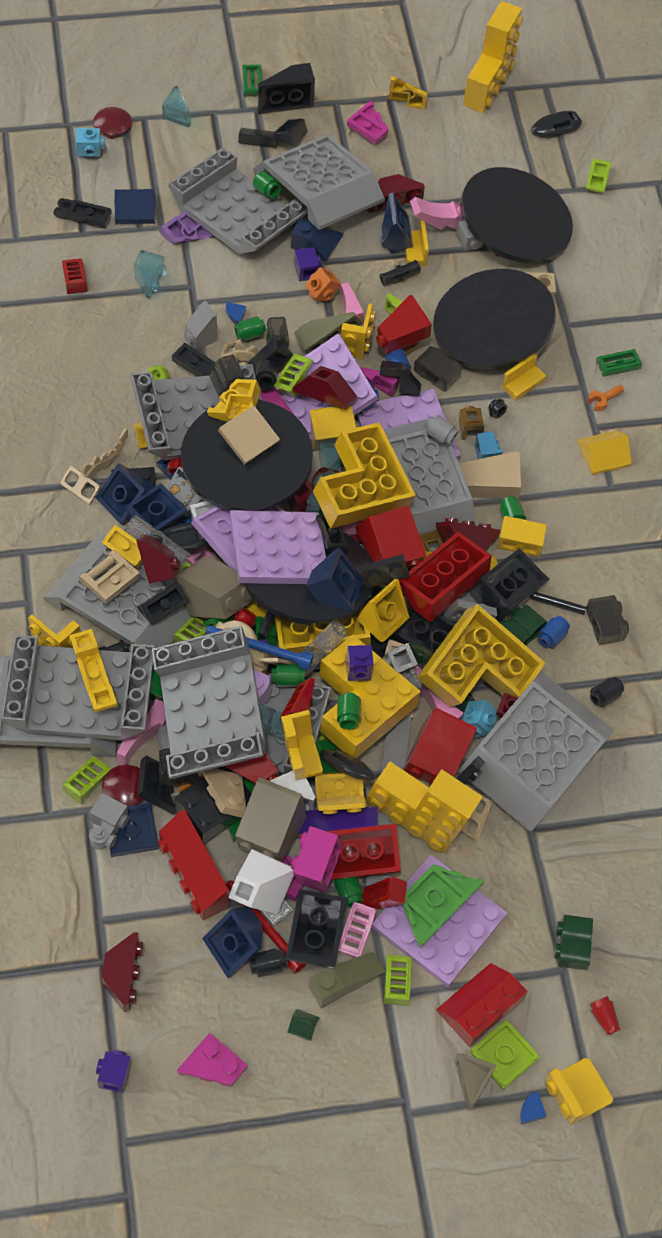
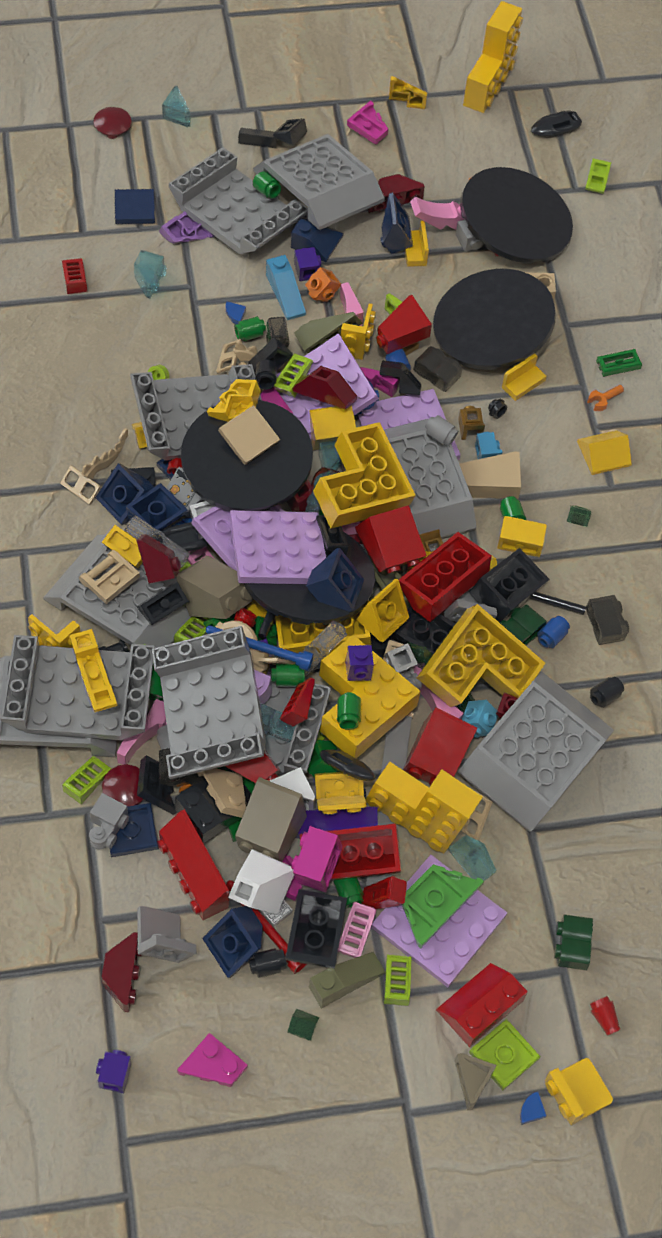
(83, 212): black hinge -> none
(89, 142): medium azure brick -> none
(161, 936): none -> light grey bracket
(193, 360): black plate -> none
(201, 327): light grey slope -> none
(225, 373): clear smoke brick -> none
(252, 91): green tile -> none
(285, 286): none -> dark azure slope
(287, 90): black slope -> none
(301, 745): yellow panel -> none
(384, 571): black plate -> none
(400, 273): black pin -> none
(472, 771): black plate -> none
(473, 857): none -> clear light blue slope
(481, 535): dark red slope -> none
(579, 515): none -> clear green slope

